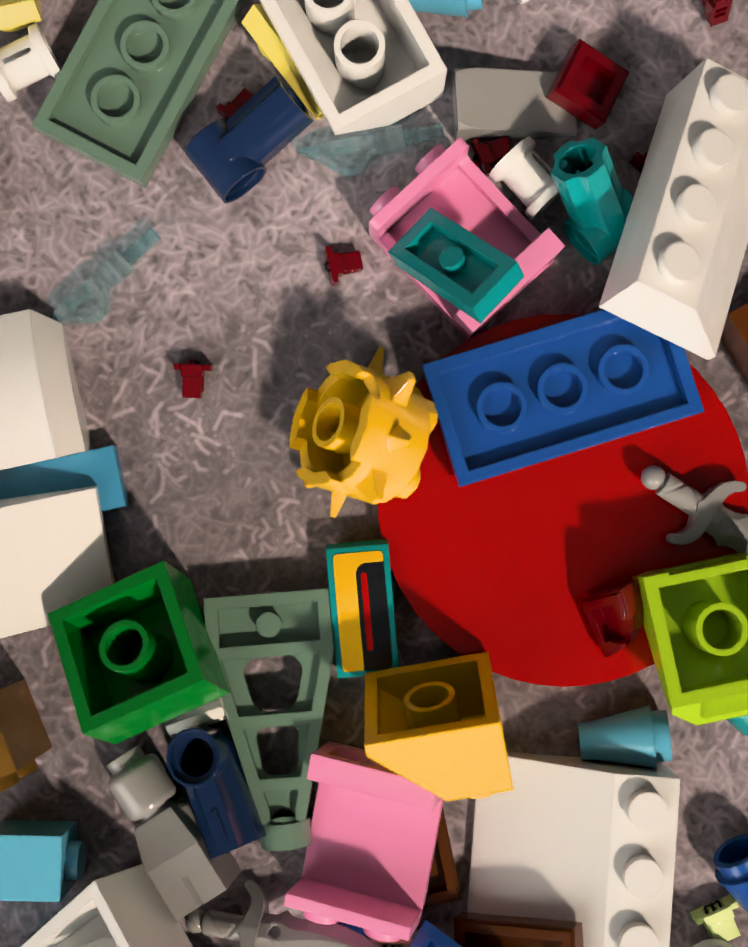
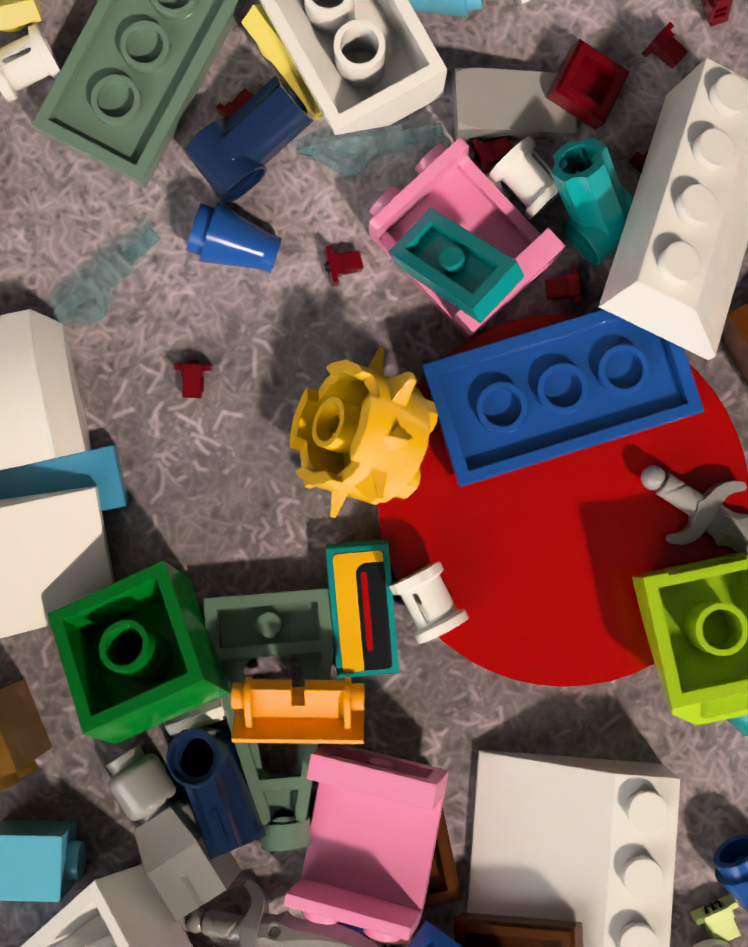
(231, 240): none -> blue cone
(308, 714): none -> light orange hinge
(429, 602): none -> white bush
(439, 726): yellow slope -> none
(565, 287): none -> dark red piece
(614, 616): dark red tile -> none
(628, 738): medium azure cone -> none
(666, 47): none -> dark red piece

